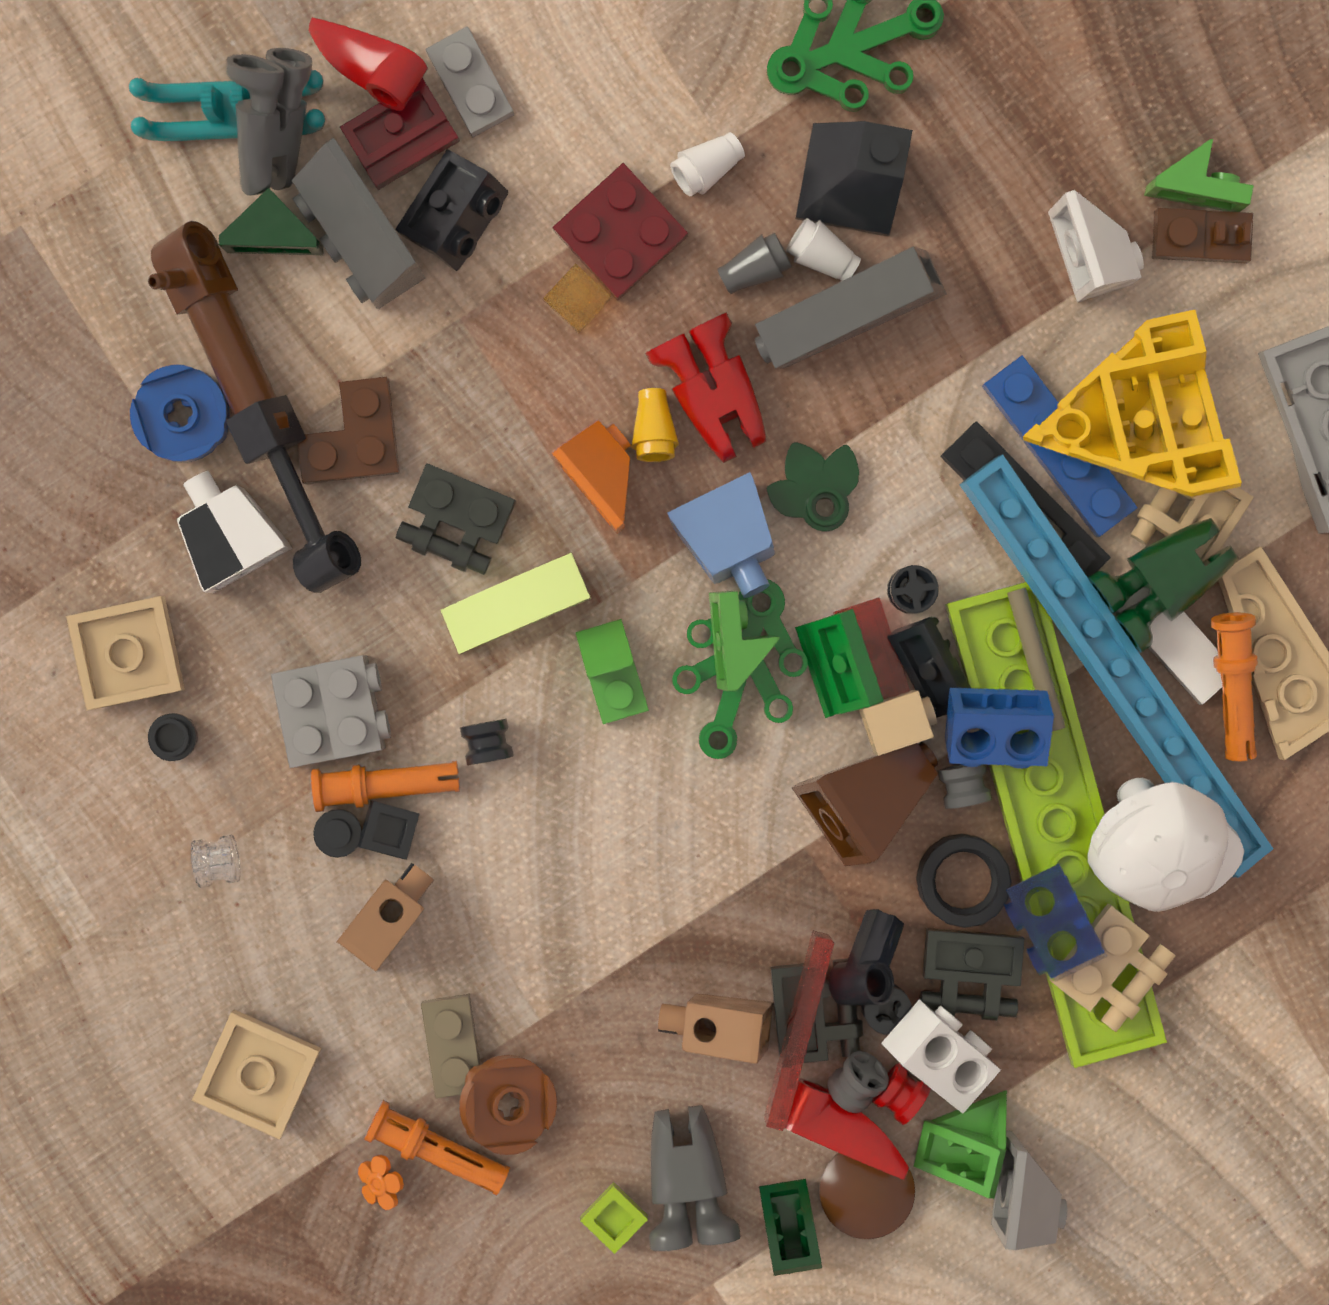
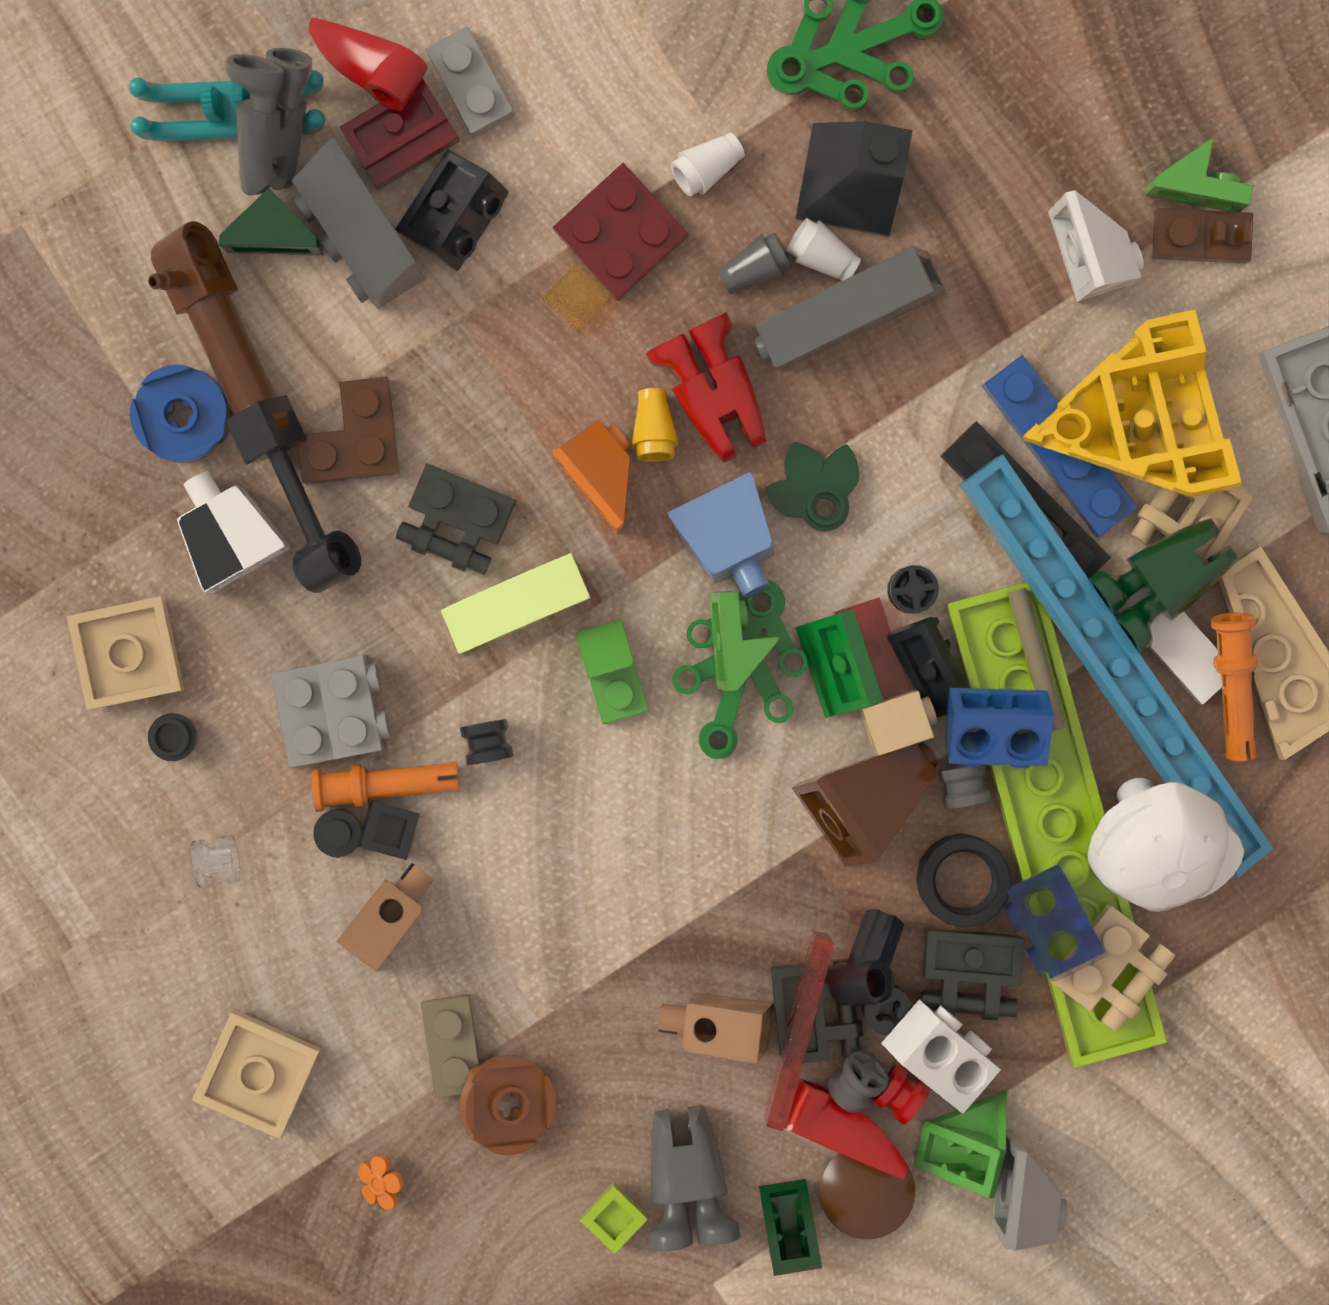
(415, 1139): orange pin -> none

